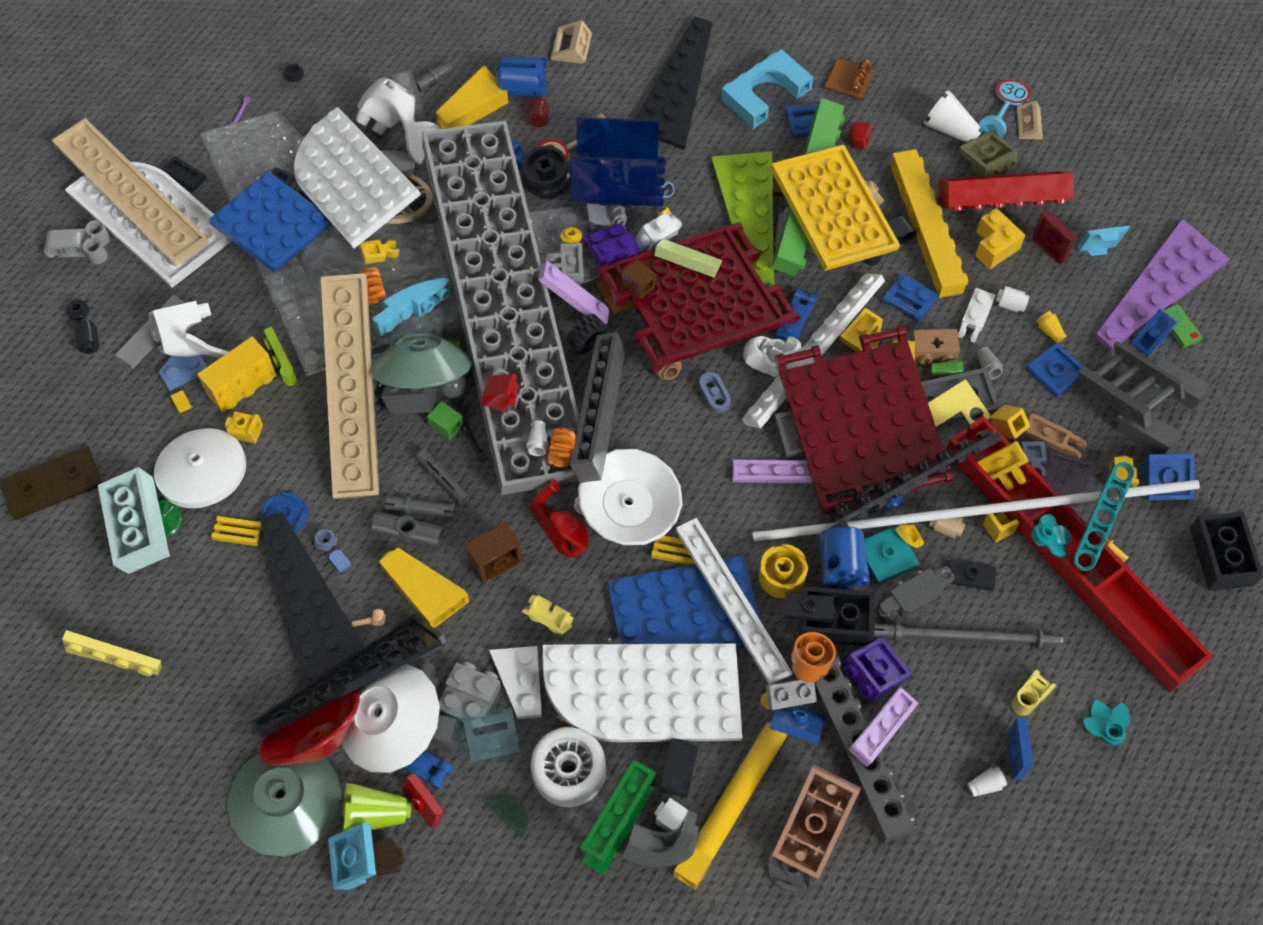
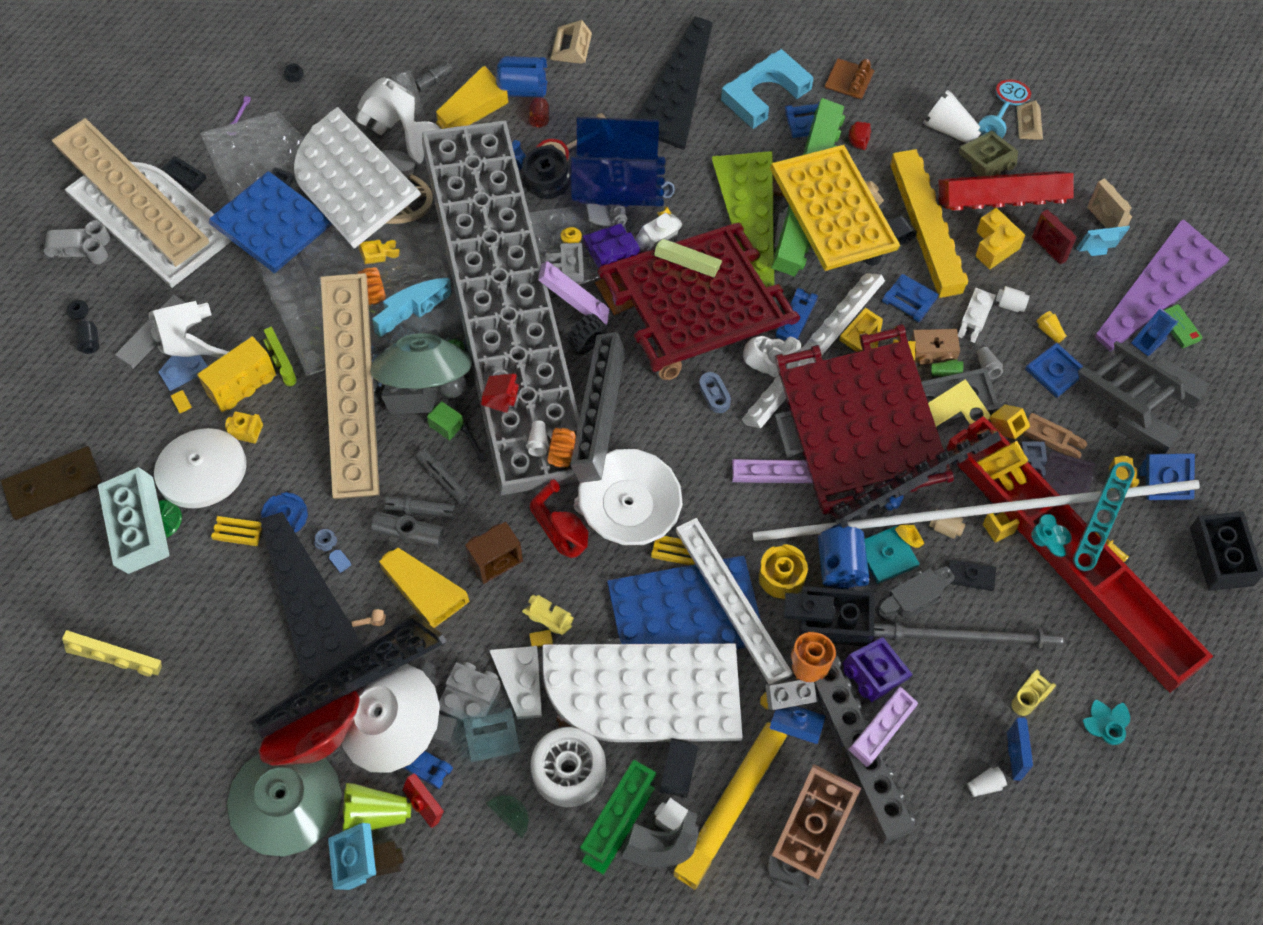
(541, 638): none -> yellow piece
(638, 279): reddish brown brick -> none
(1109, 206): none -> tan plate

